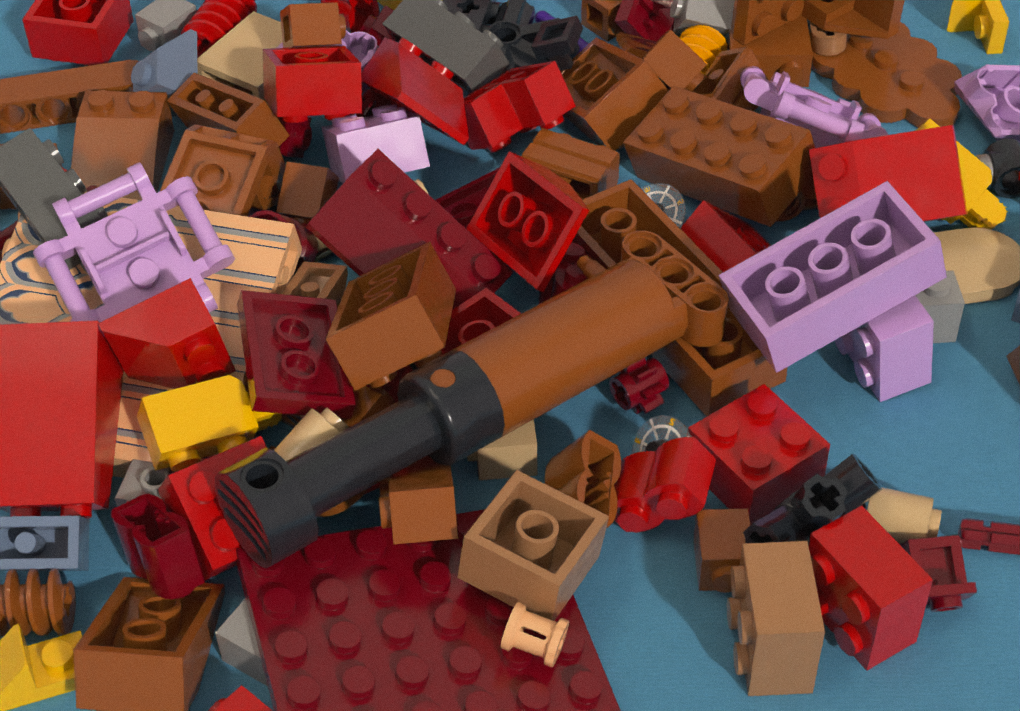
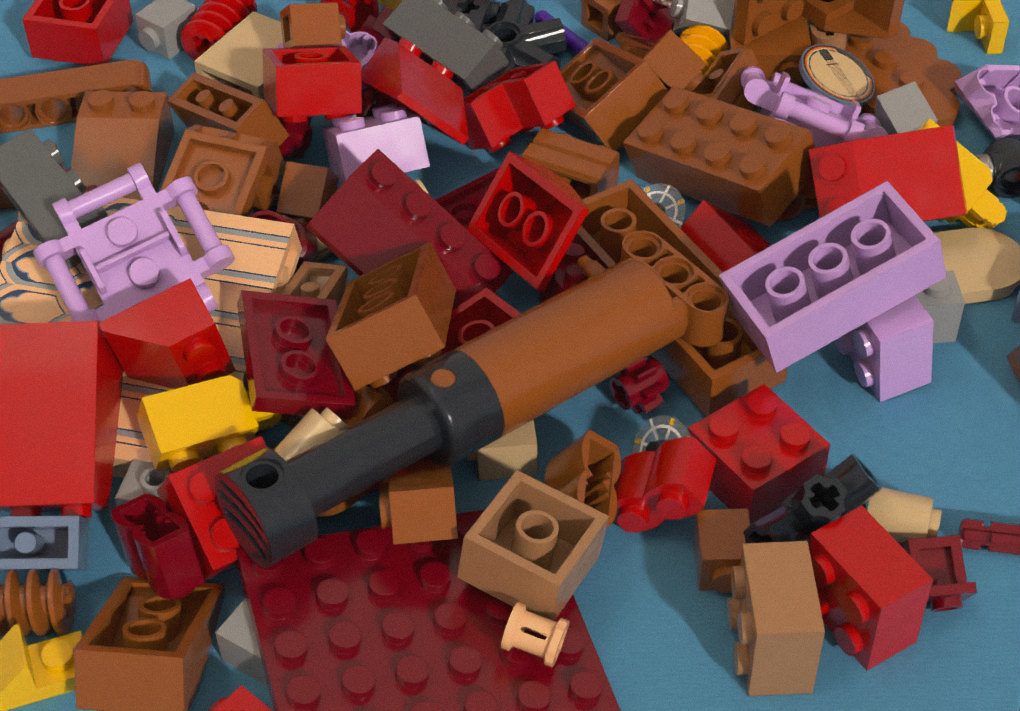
(167, 66): sand blue slope -> none
(558, 41): black tile -> none
(836, 74): none -> piece
(903, 109): none -> light grey brick

